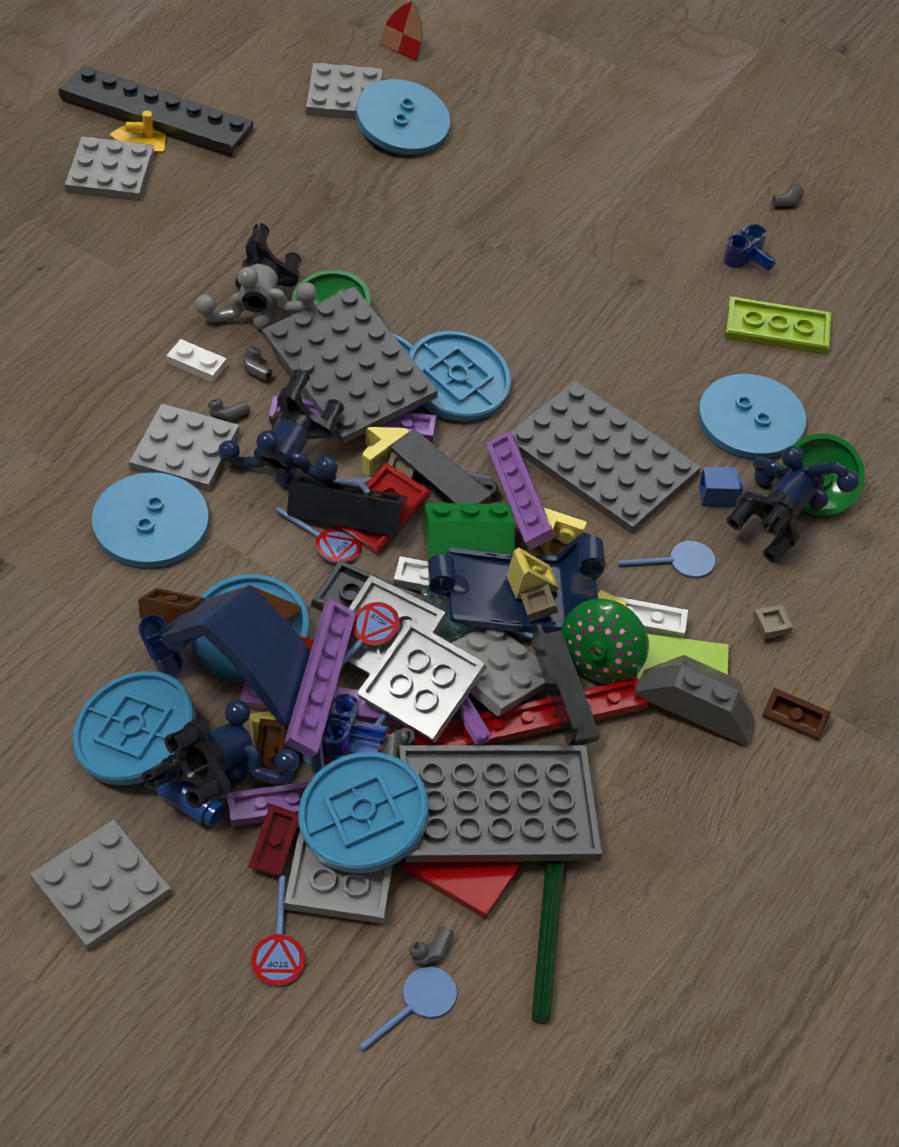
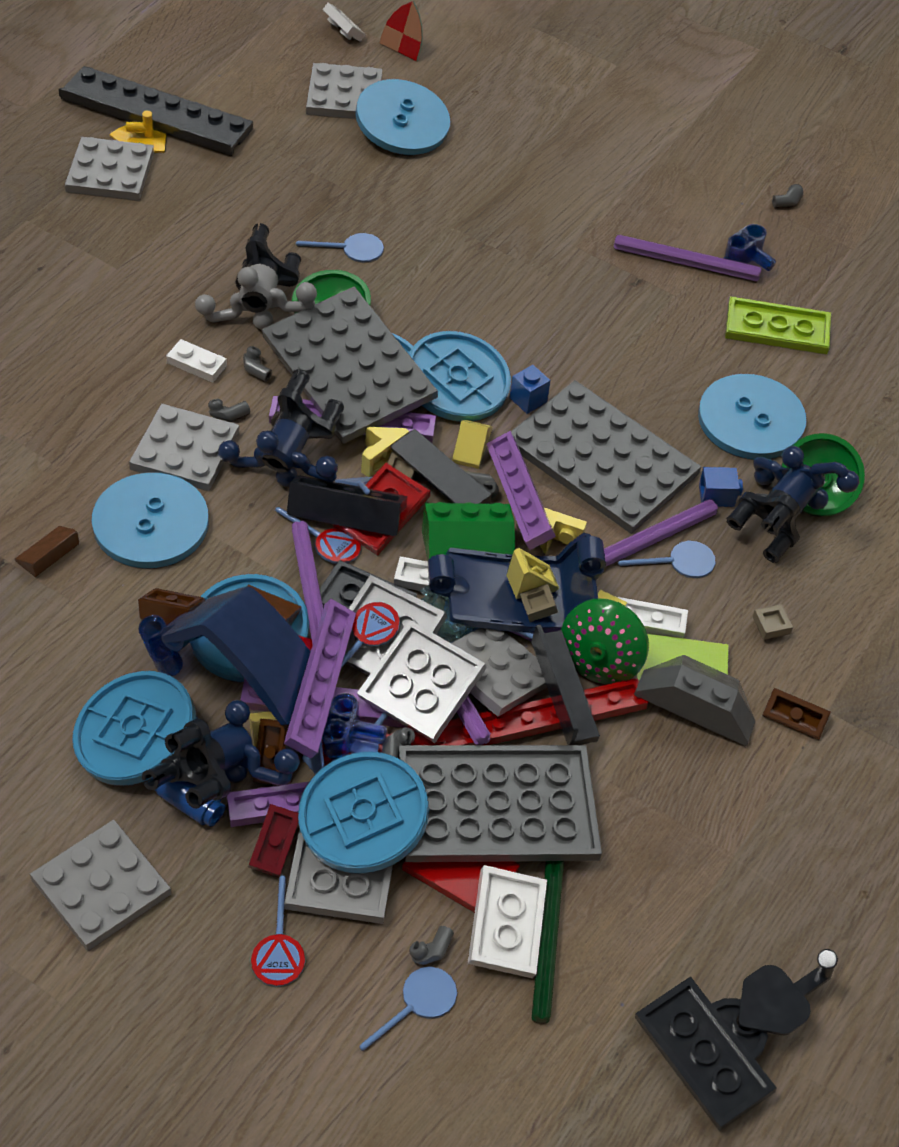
(48, 550): none -> reddish brown slope
(308, 575): none -> medium lavender axle
(338, 19): none -> white plate
(358, 247): none -> medium blue piece
(471, 443): none -> light yellow slope
(507, 922): none -> white plate
(529, 389): none -> blue brick
(659, 531): none -> medium lavender axle
(687, 258): none -> medium lavender axle
(718, 1054): none -> black plate

